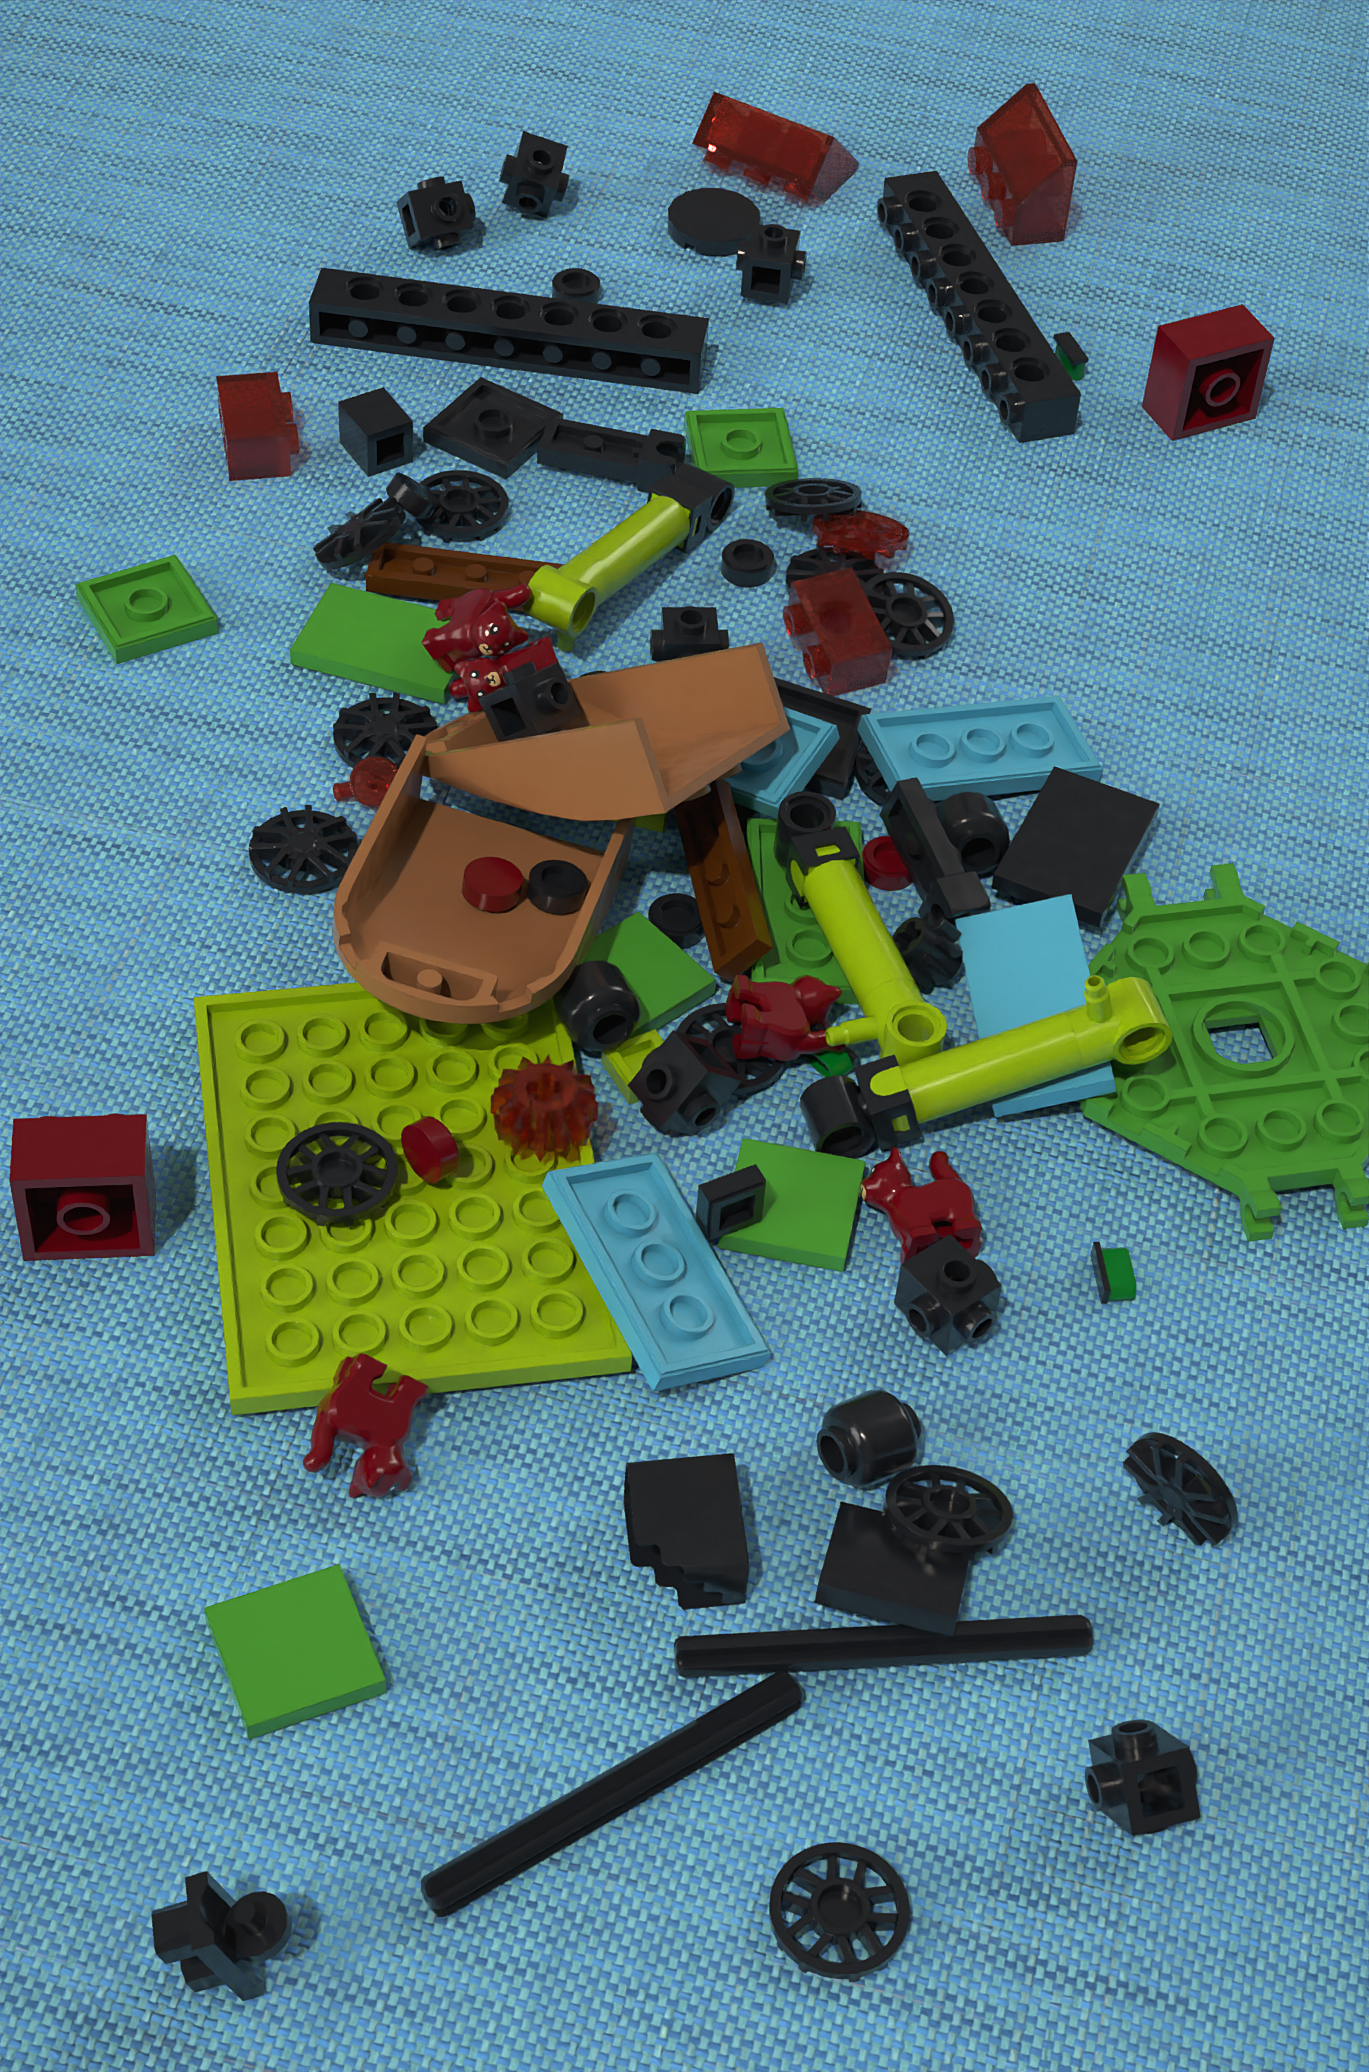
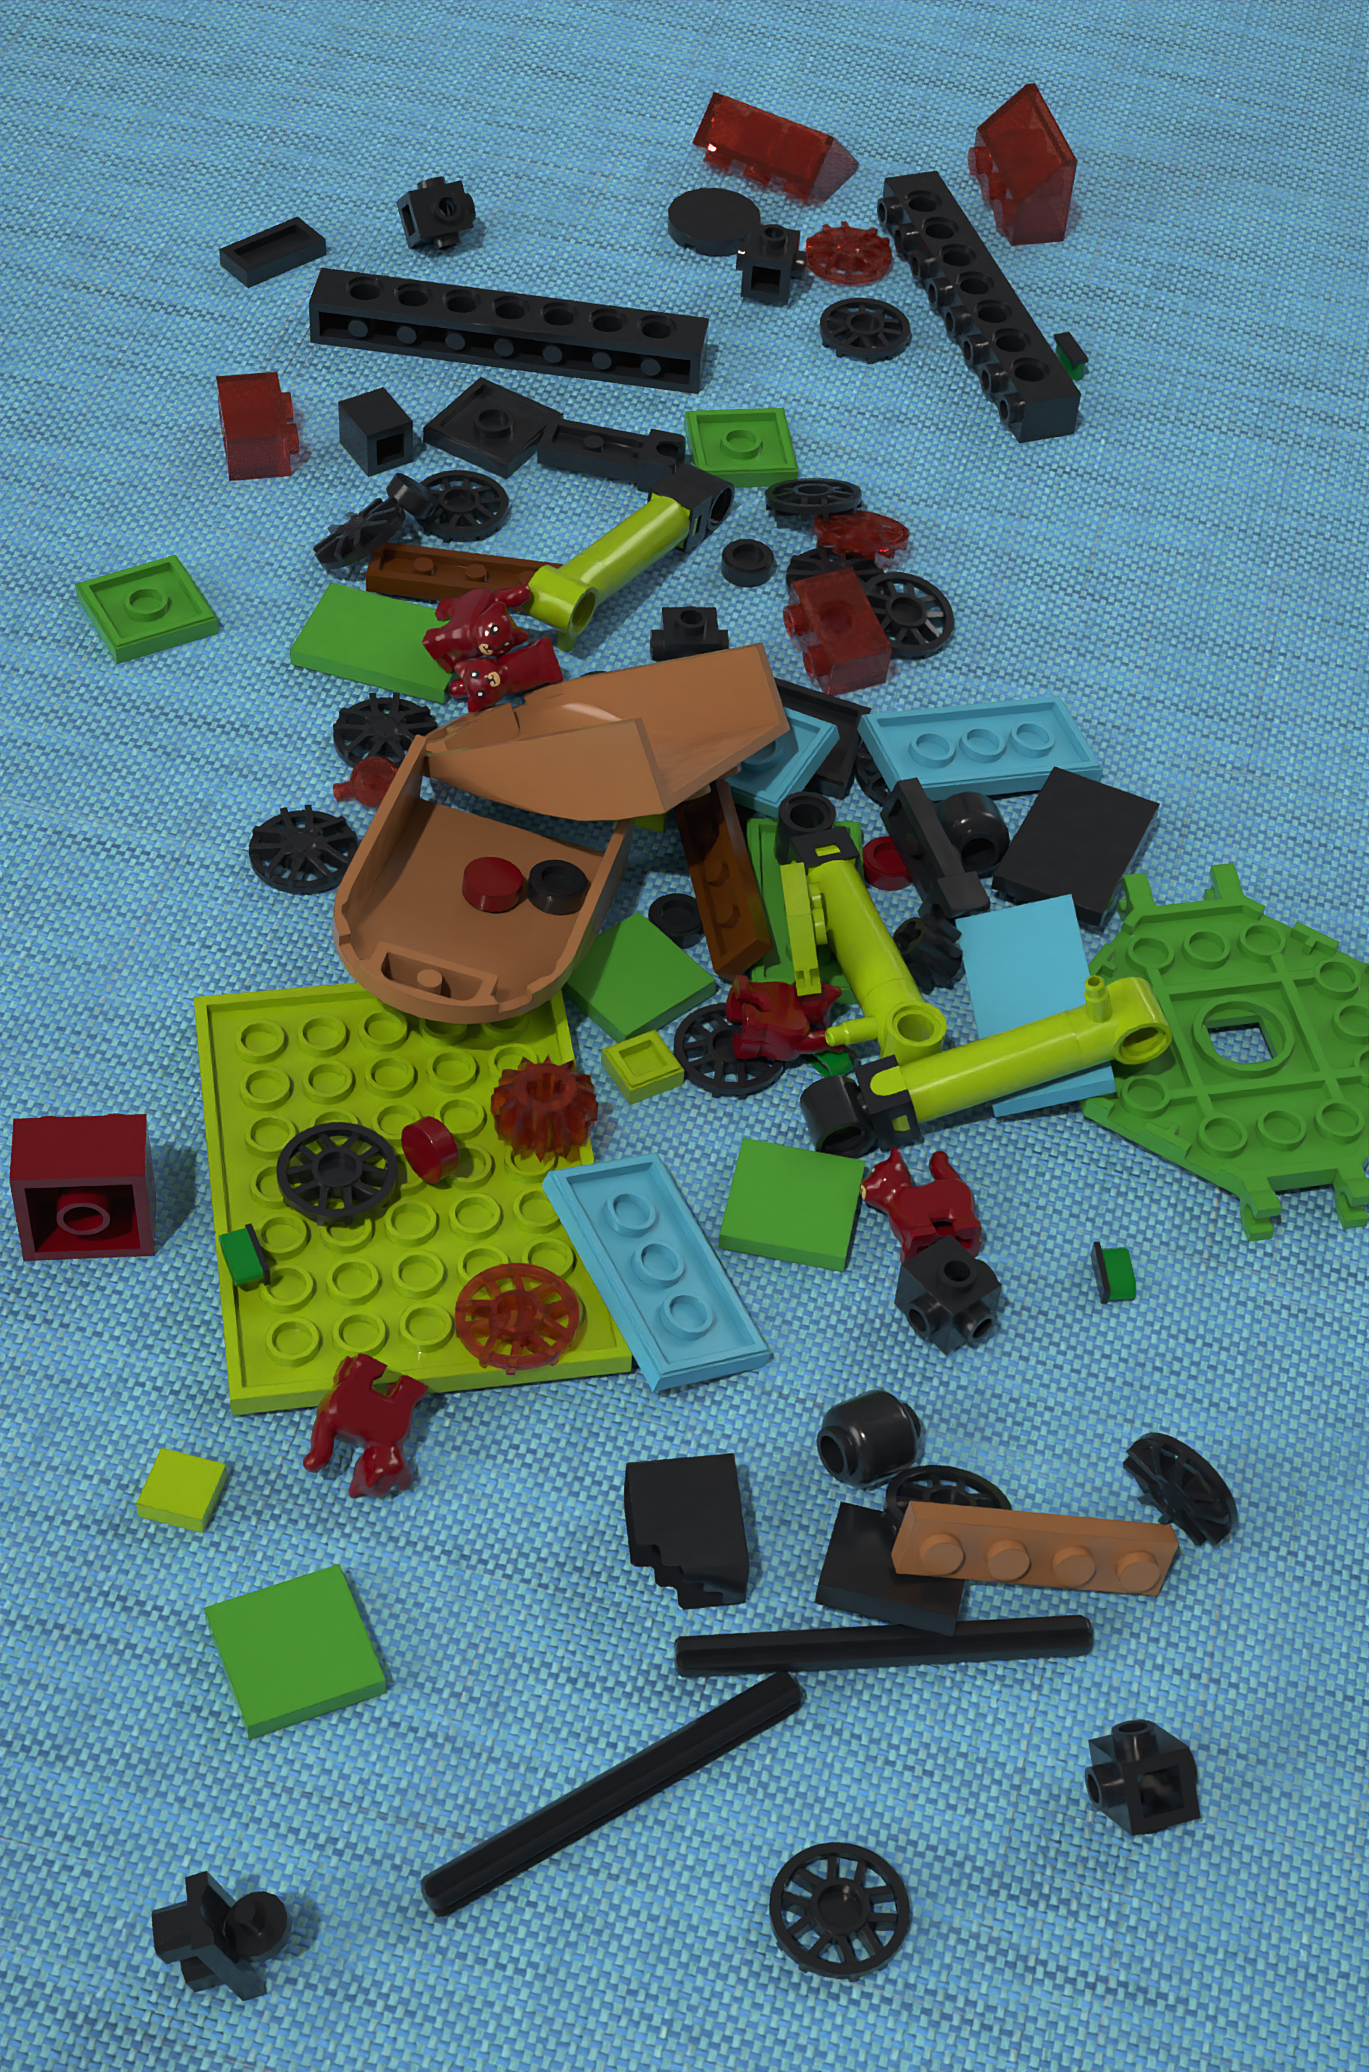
(181, 1490): none -> lime tile
(244, 1256): none -> green piece
(272, 252): none -> black tile
(517, 1317): none -> clear red wheel
(533, 184): black brick -> none
(538, 696): black brick -> none
(576, 285): black tile -> none
(597, 1006): black head -> none
(683, 1084): black brick -> none
(730, 1202): black tile -> none
(805, 926): none -> lime plate
(856, 251): none -> clear red wheel
(864, 329): none -> black wheel
(1033, 1548): none -> medium nougat plate
(1207, 372): dark red brick -> none

